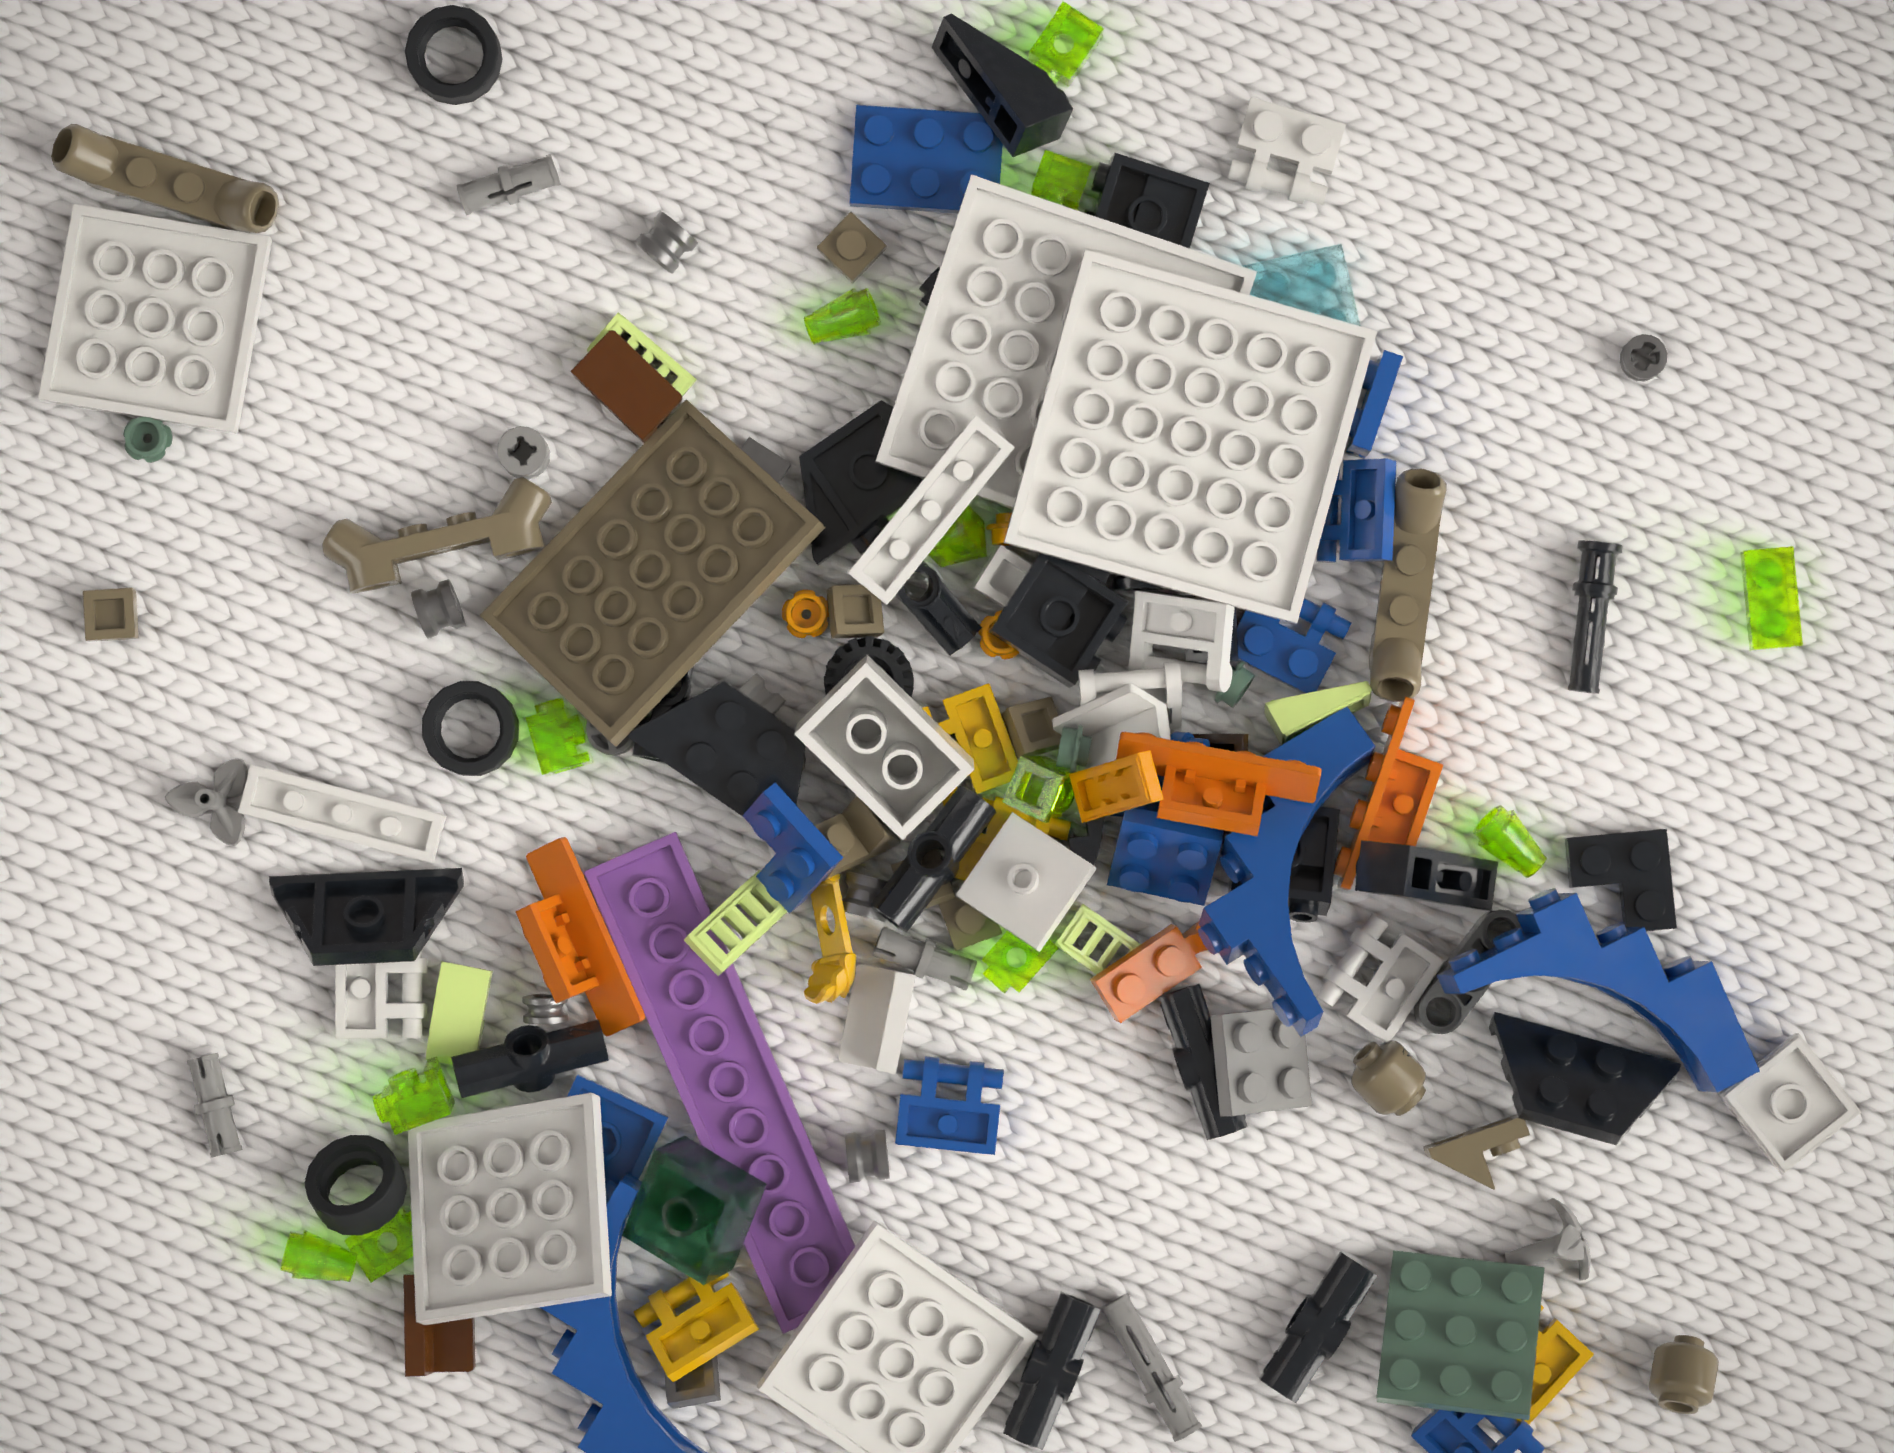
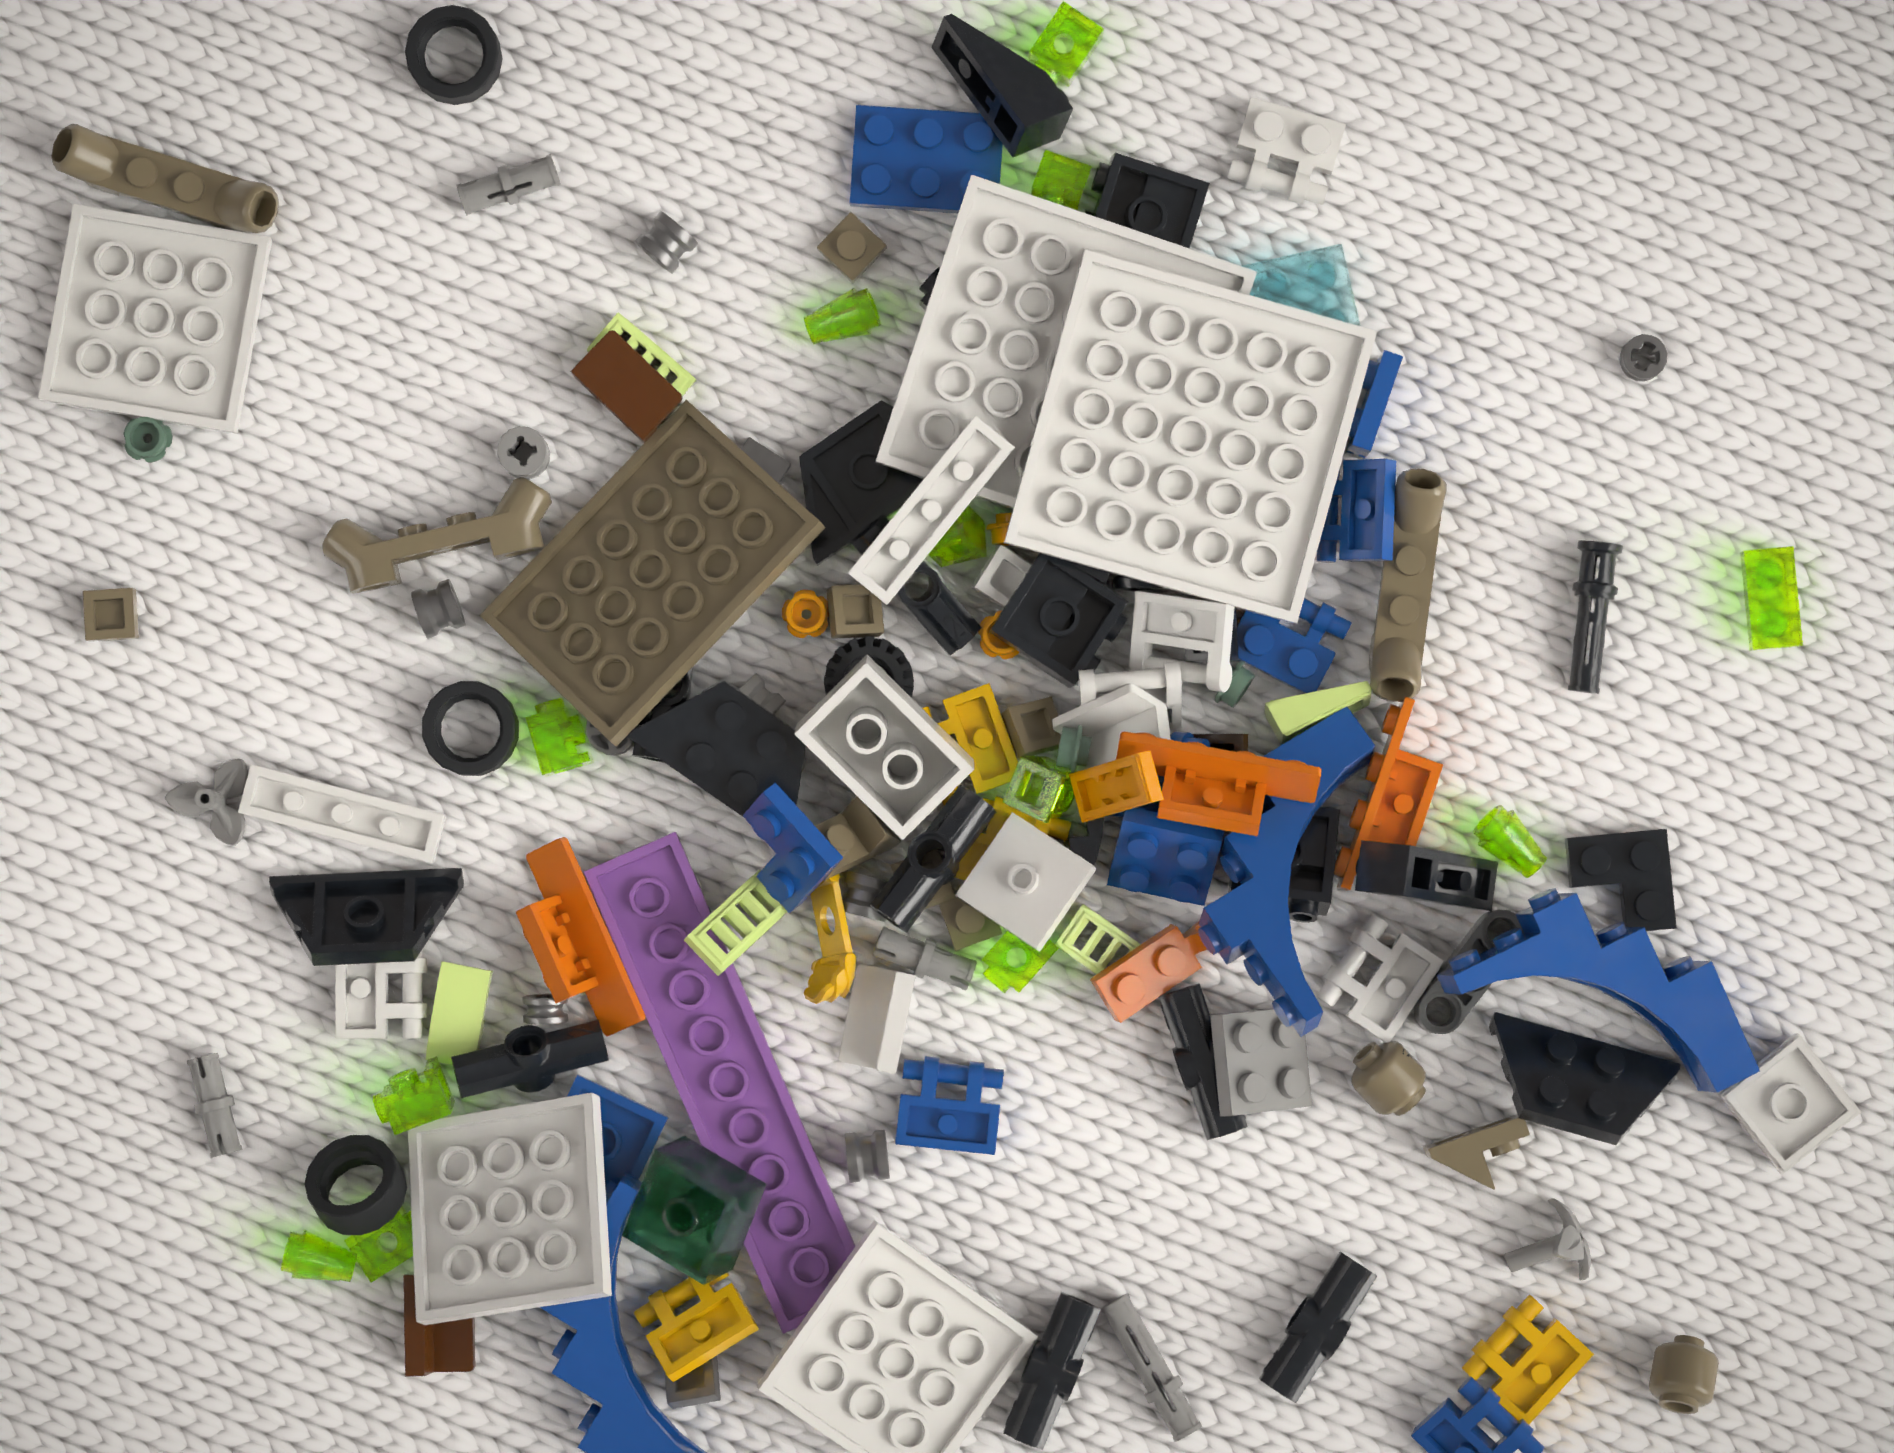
(1460, 1335): sand green plate -> none

